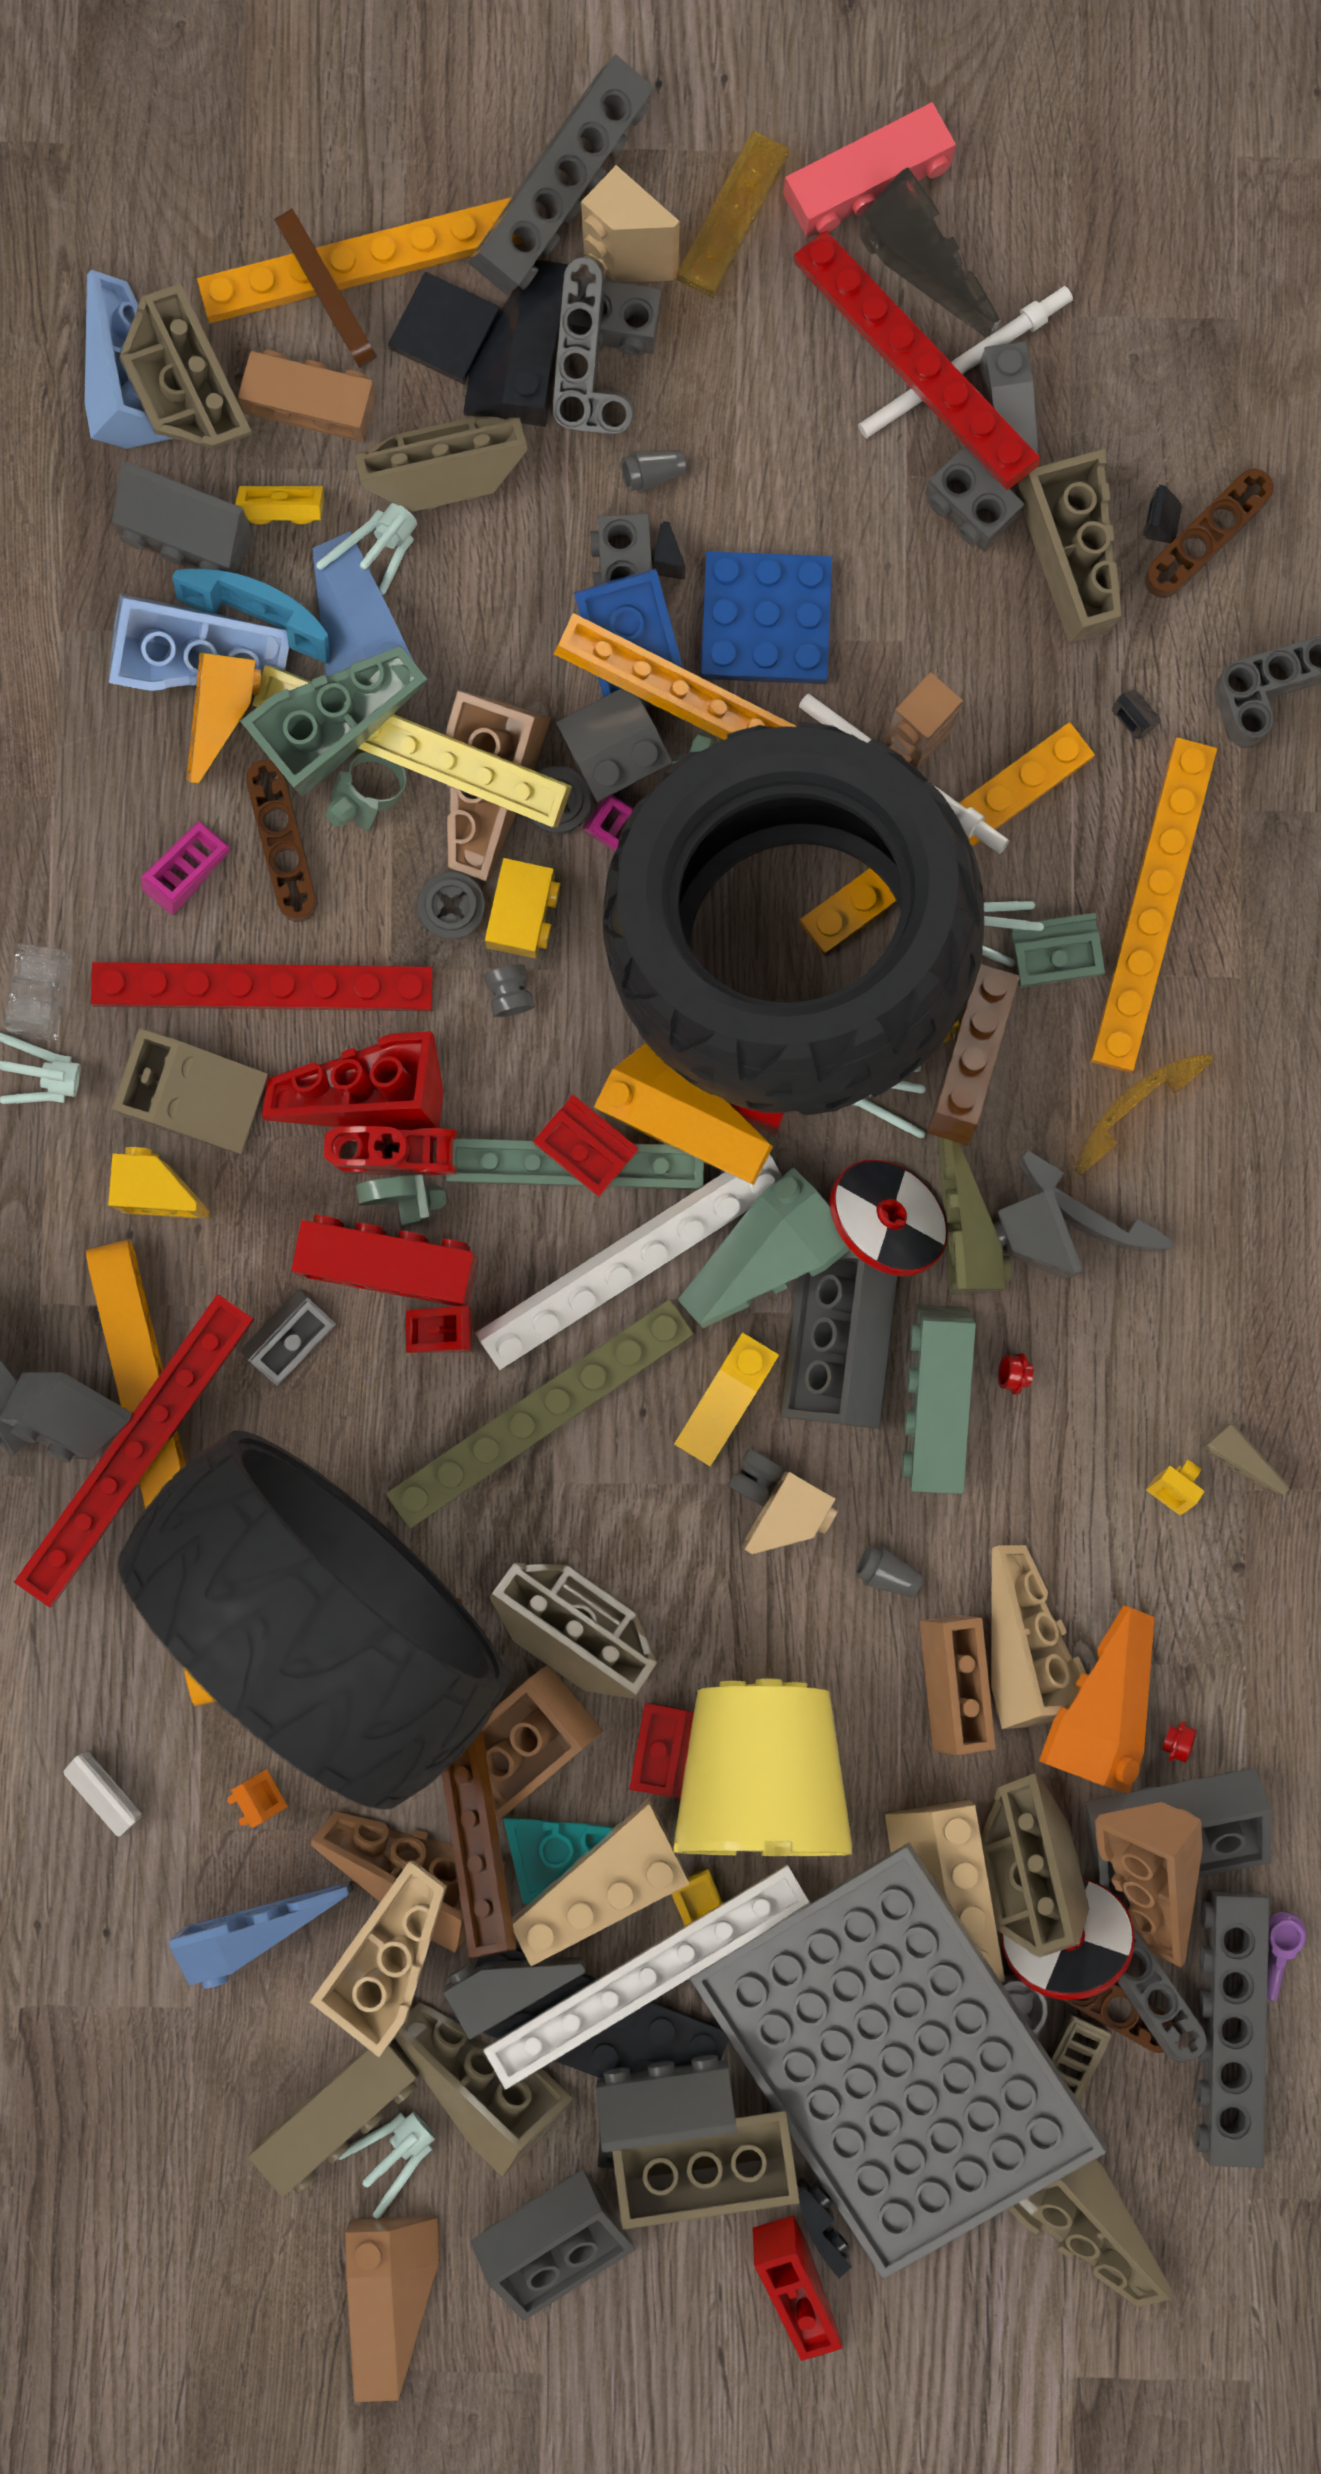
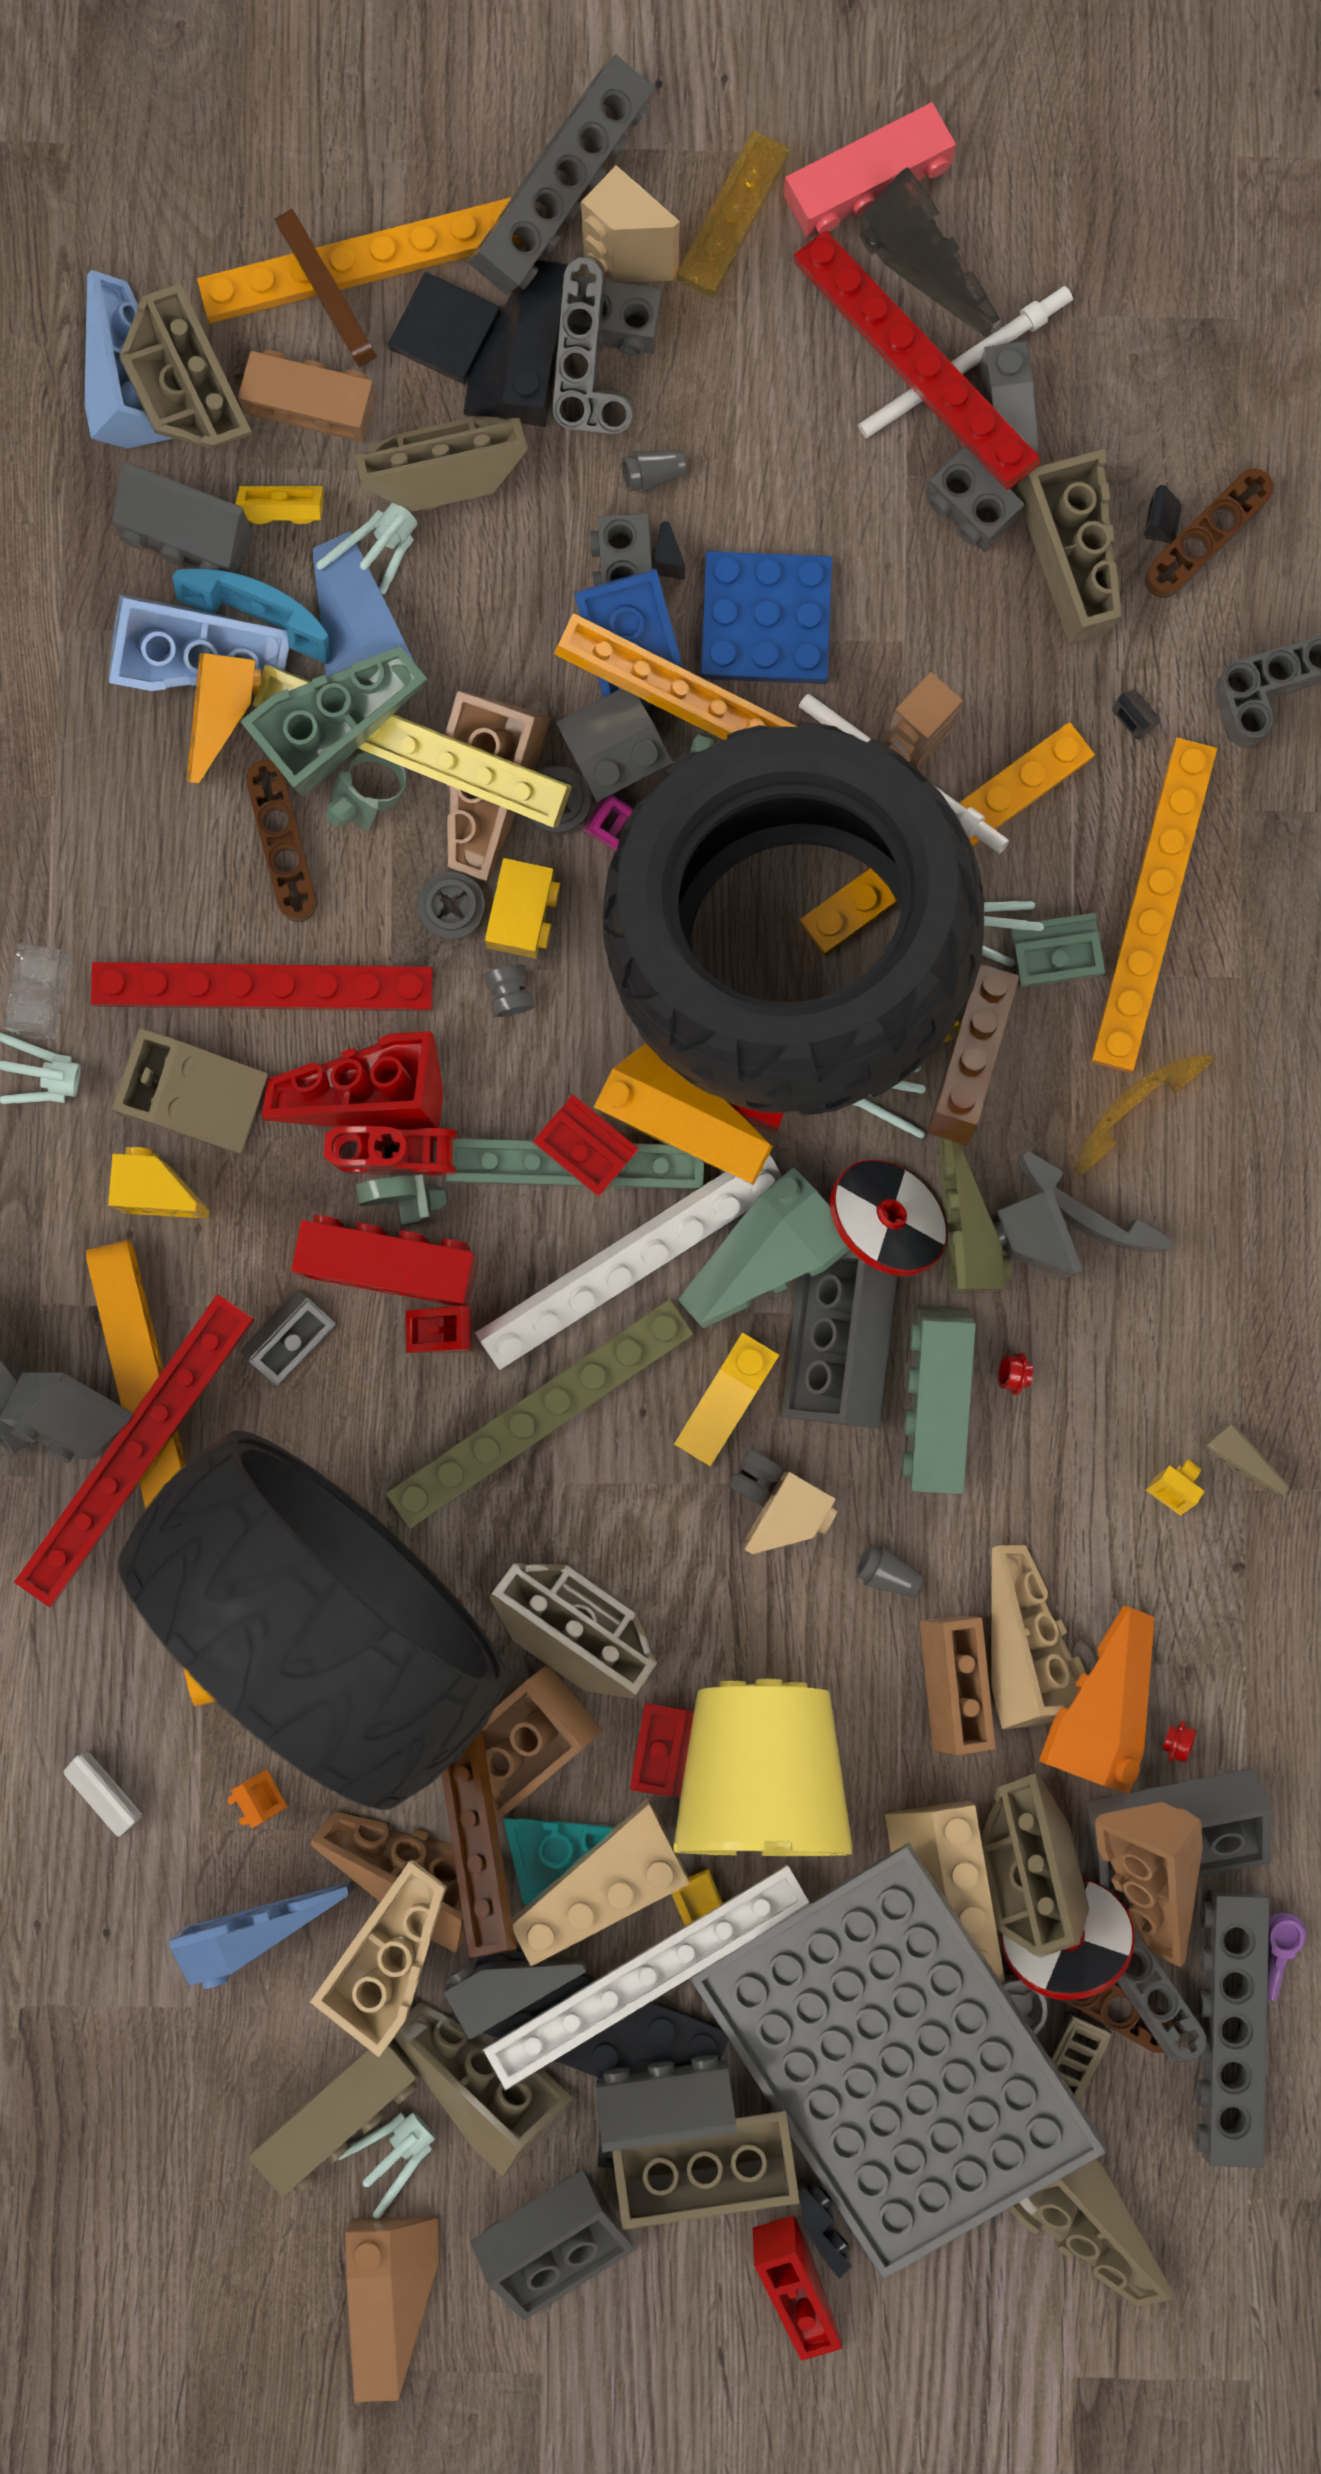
(183, 890): dark pink slope -> none

